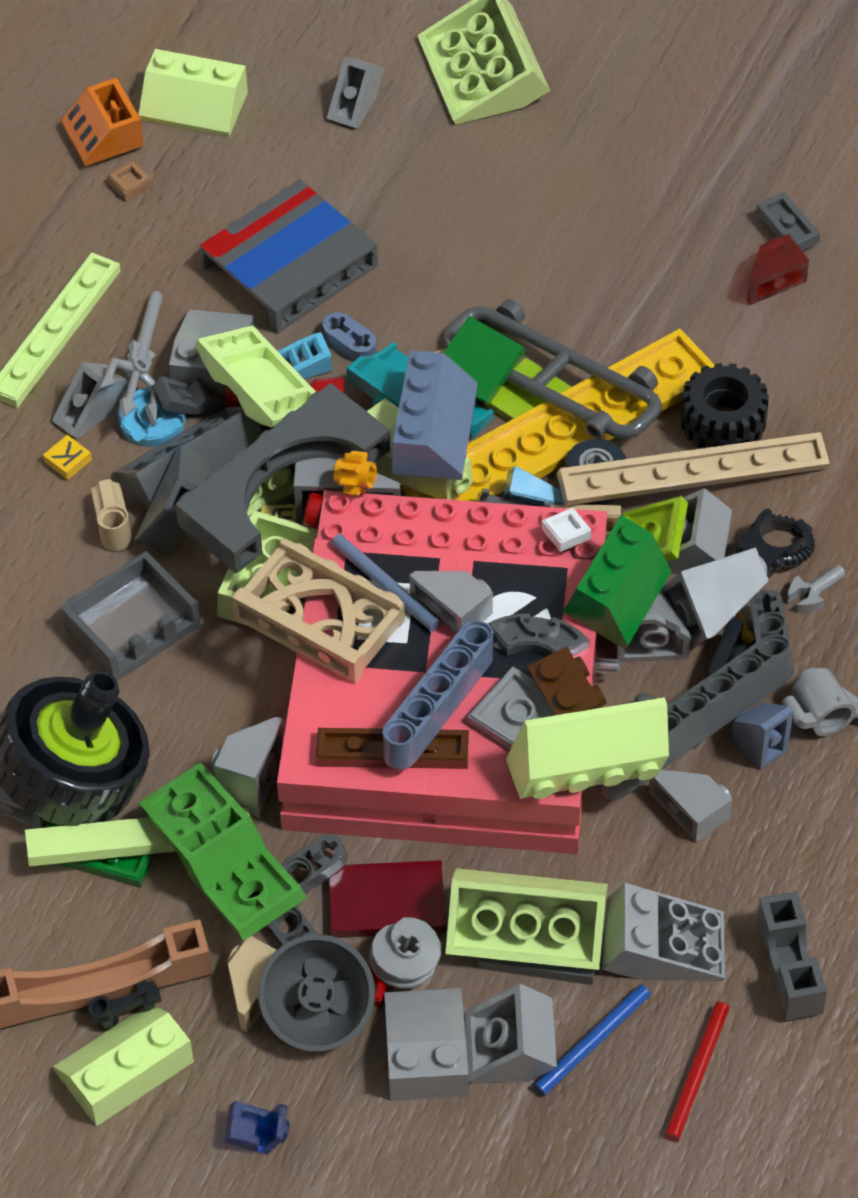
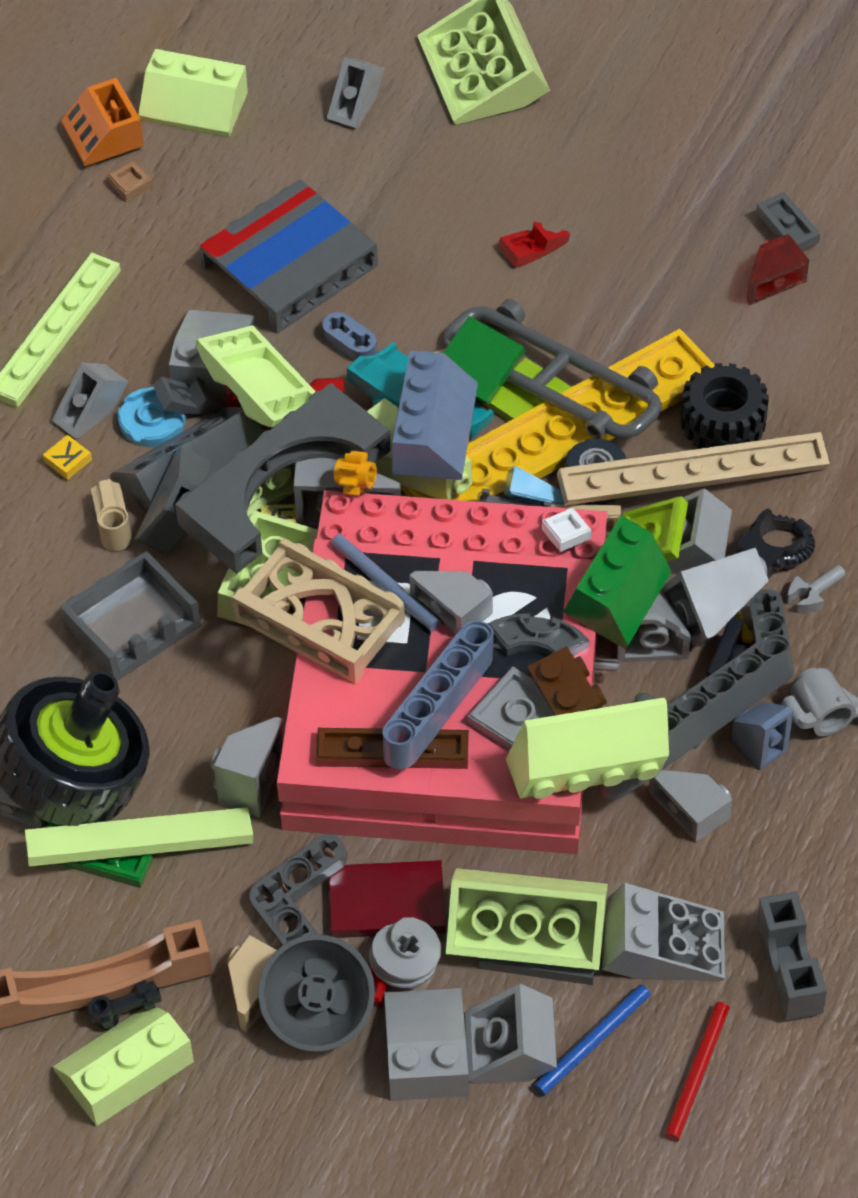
(138, 362): light grey piece -> none
(222, 851): bright green bracket -> none
(256, 1127): clear blue bracket -> none
(306, 349): medium azure slope -> none
(313, 510): red tile -> none
(531, 245): none -> red slope

